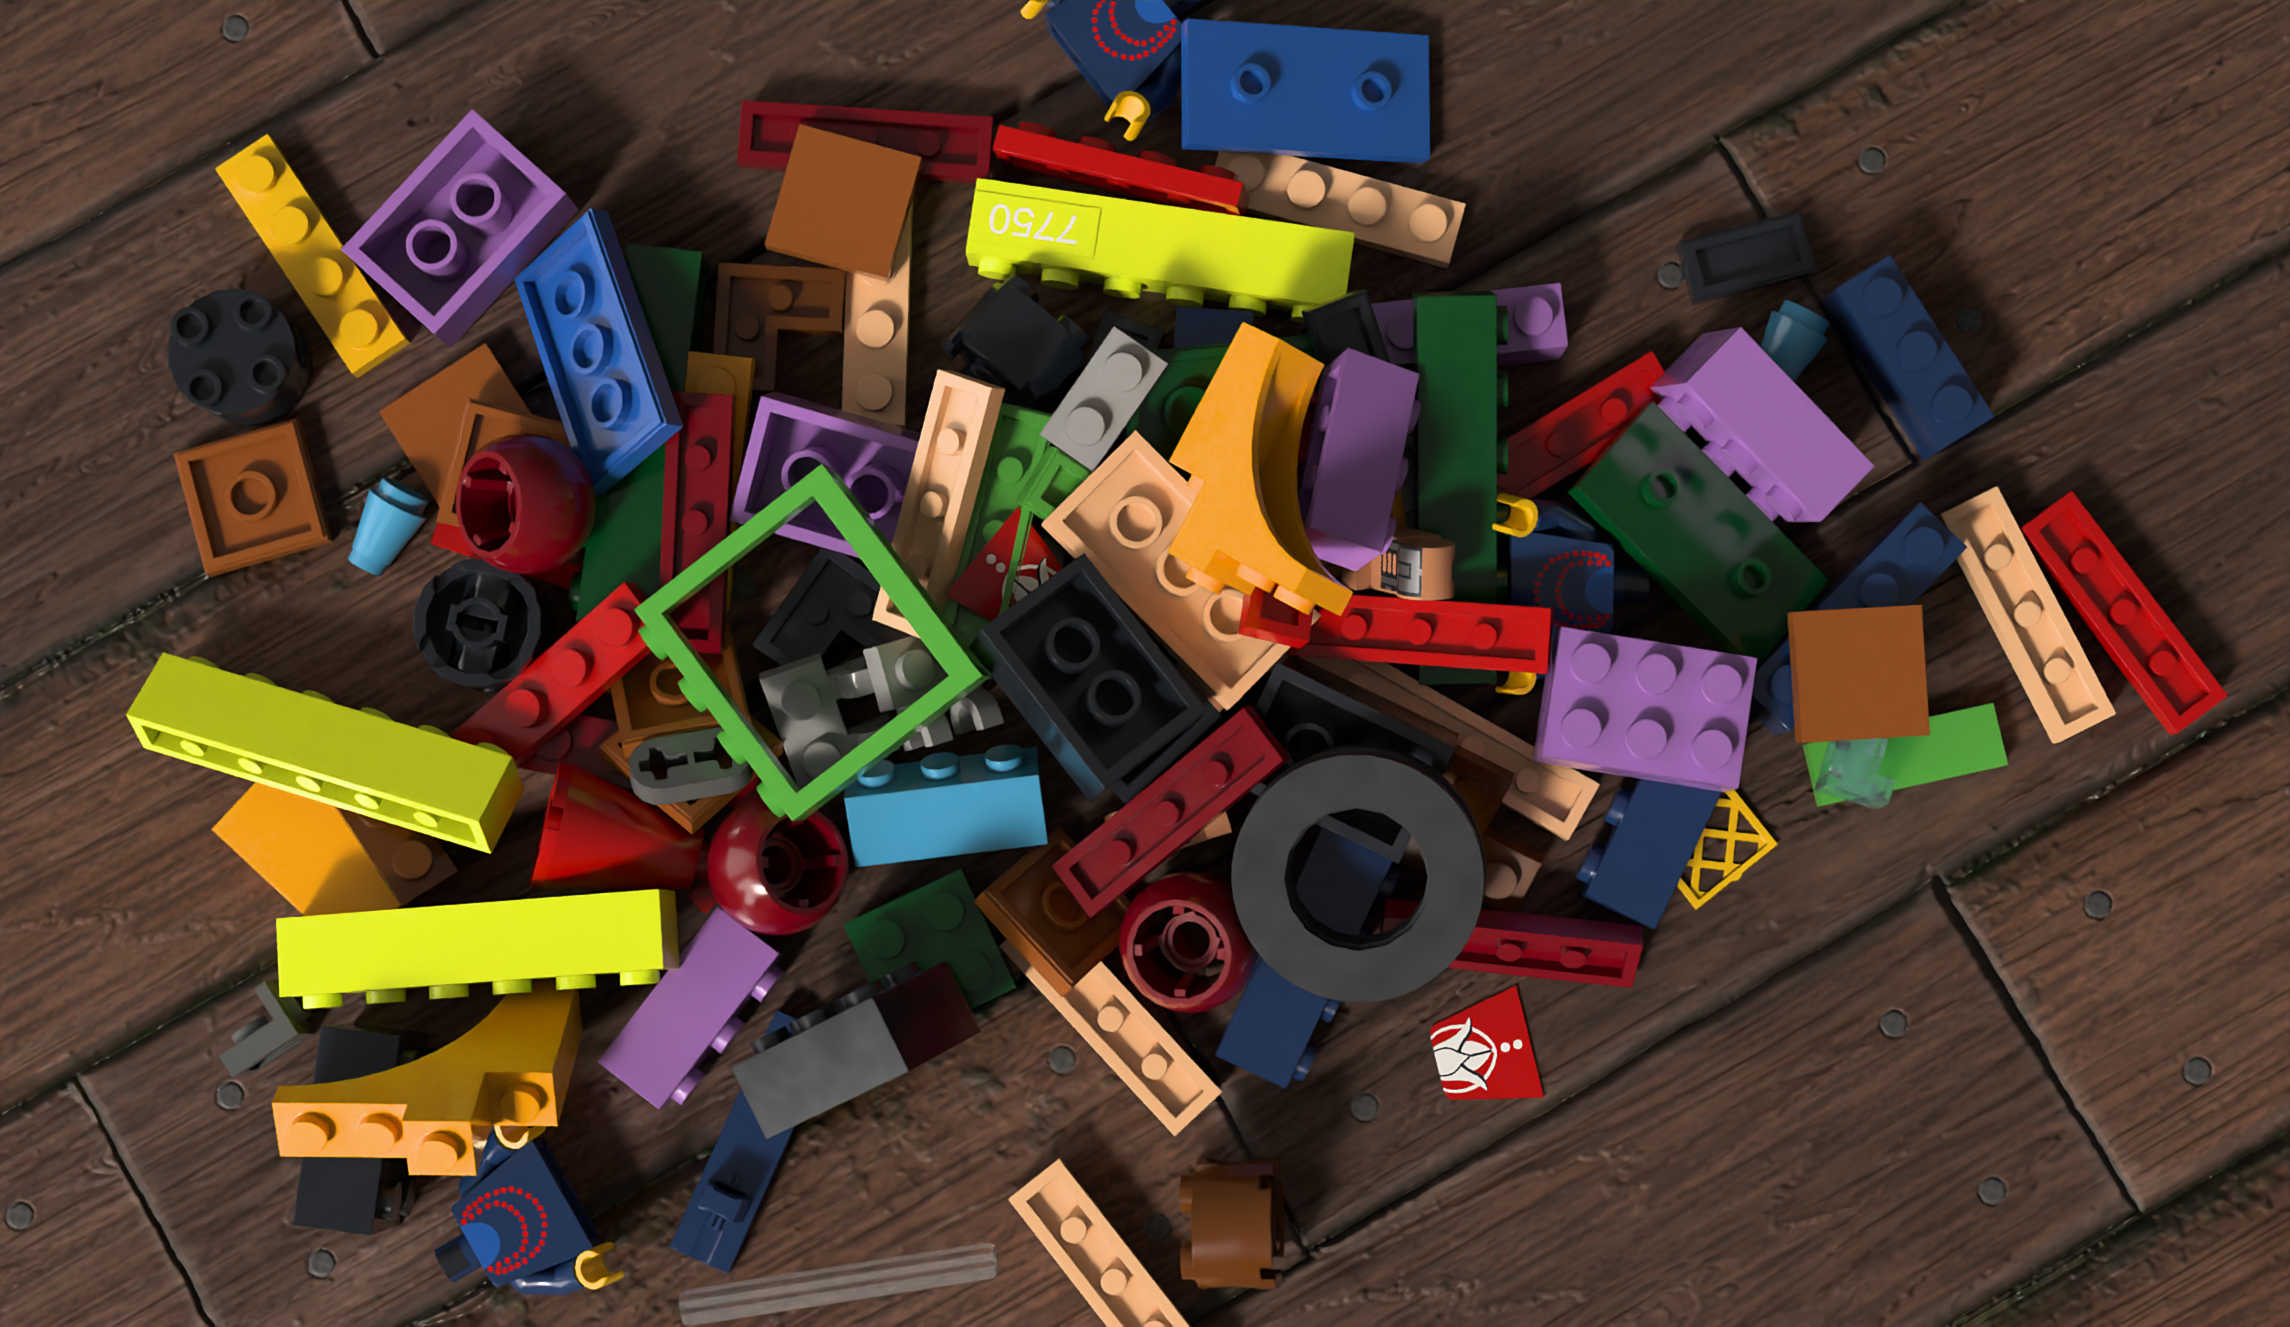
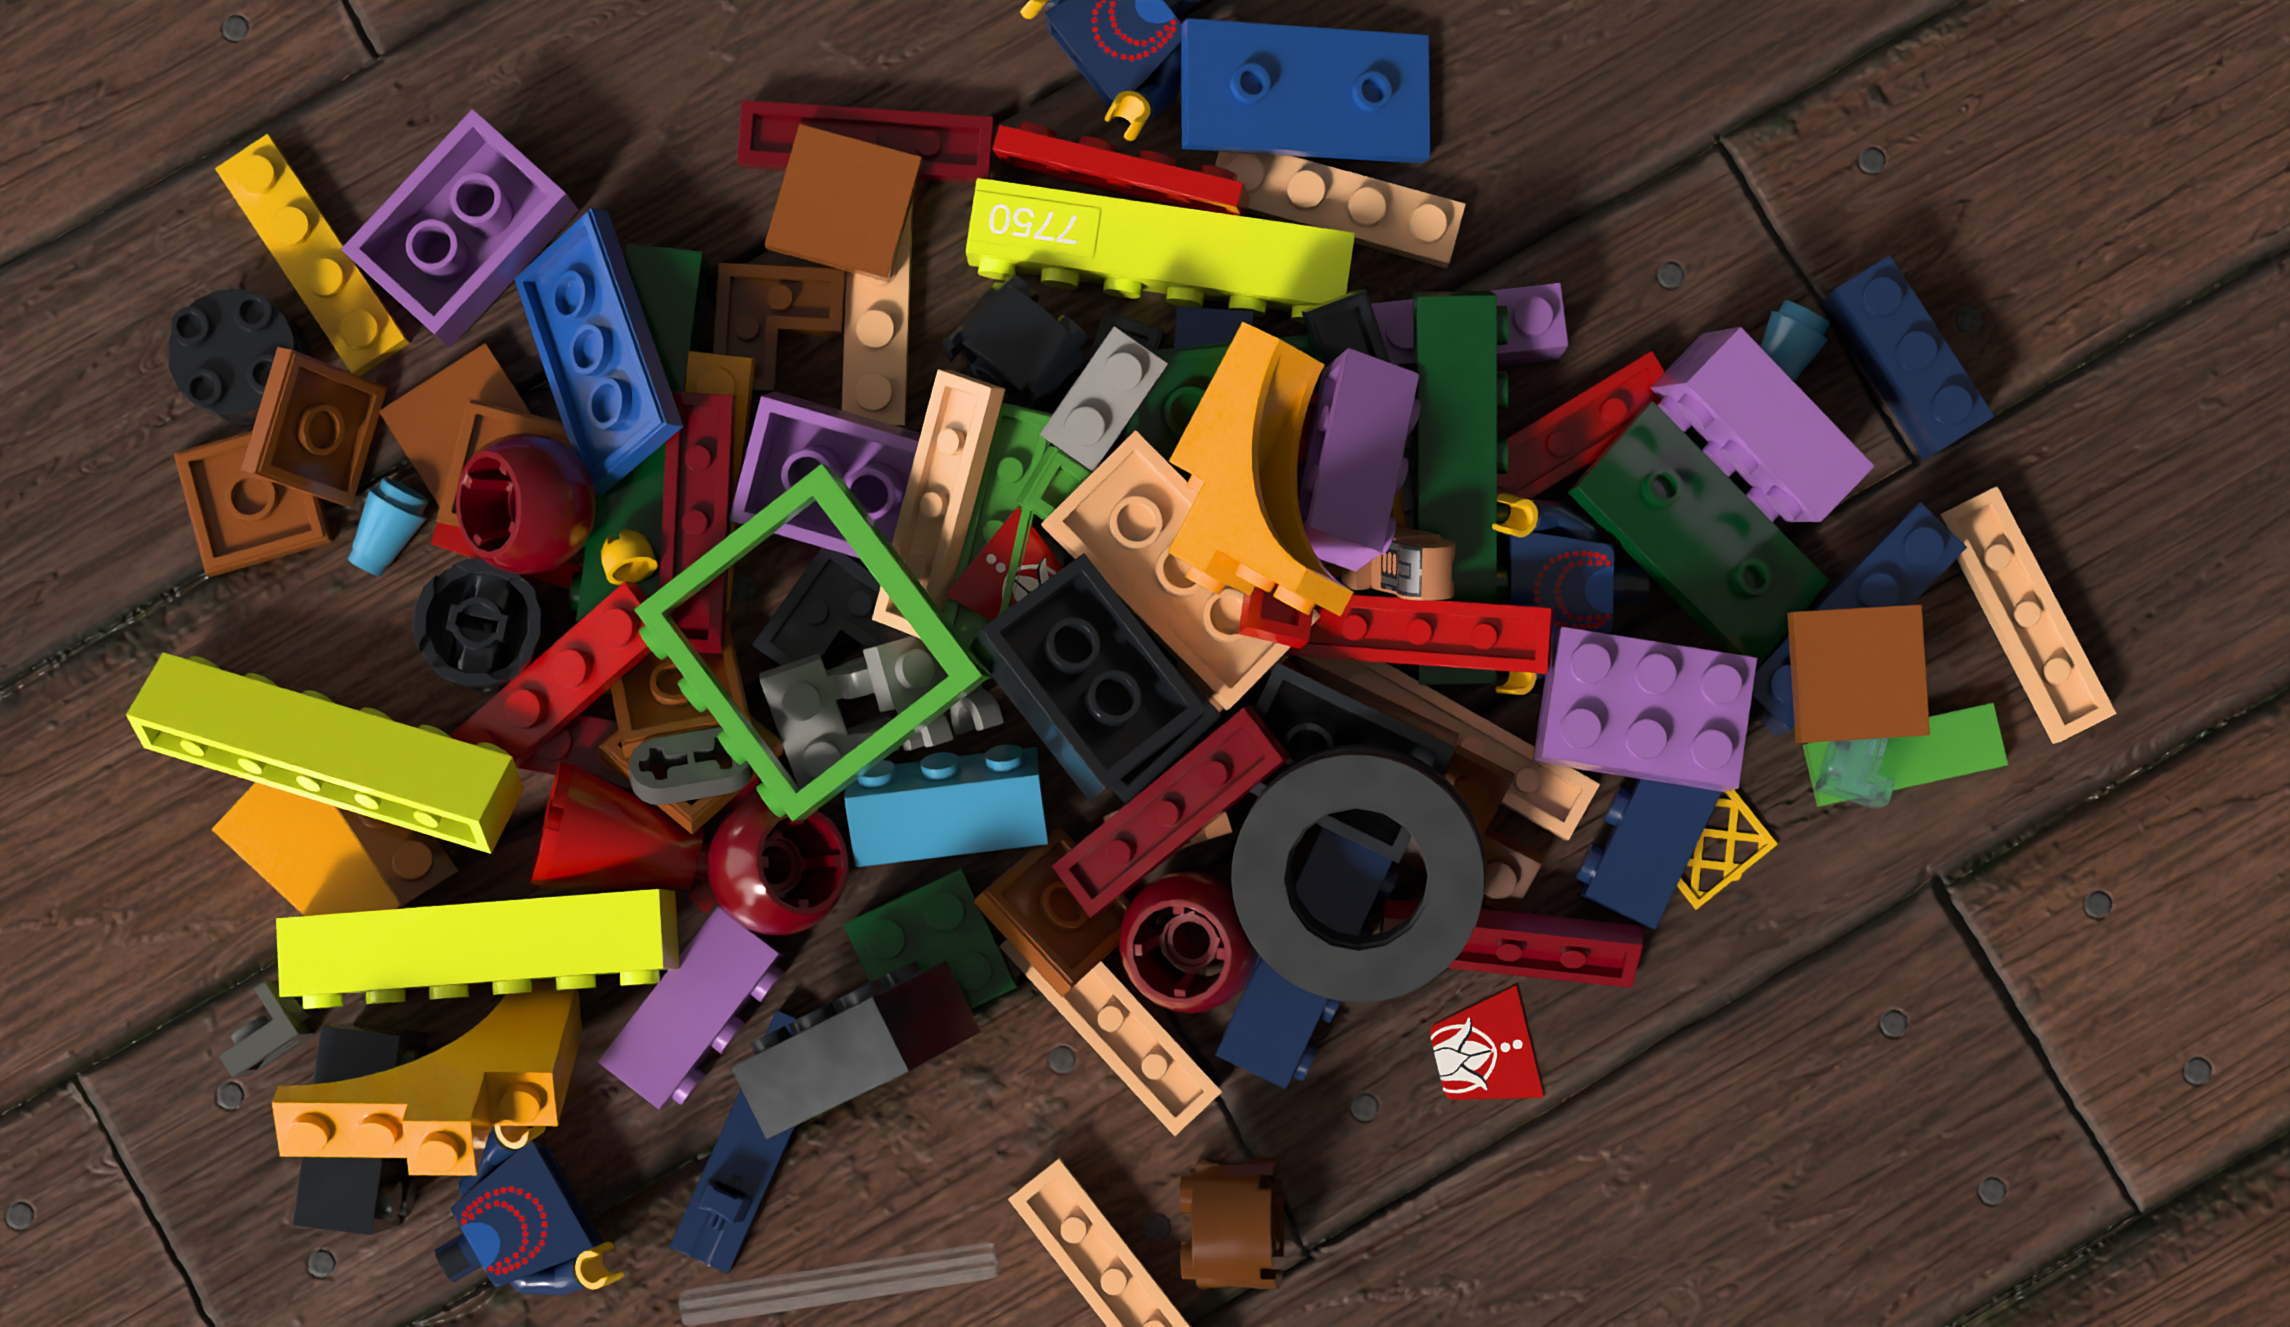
(314, 427): none -> dark orange tile
(628, 557): none -> yellow hinge
(1746, 258): black tile -> none
(2122, 614): red plate -> none

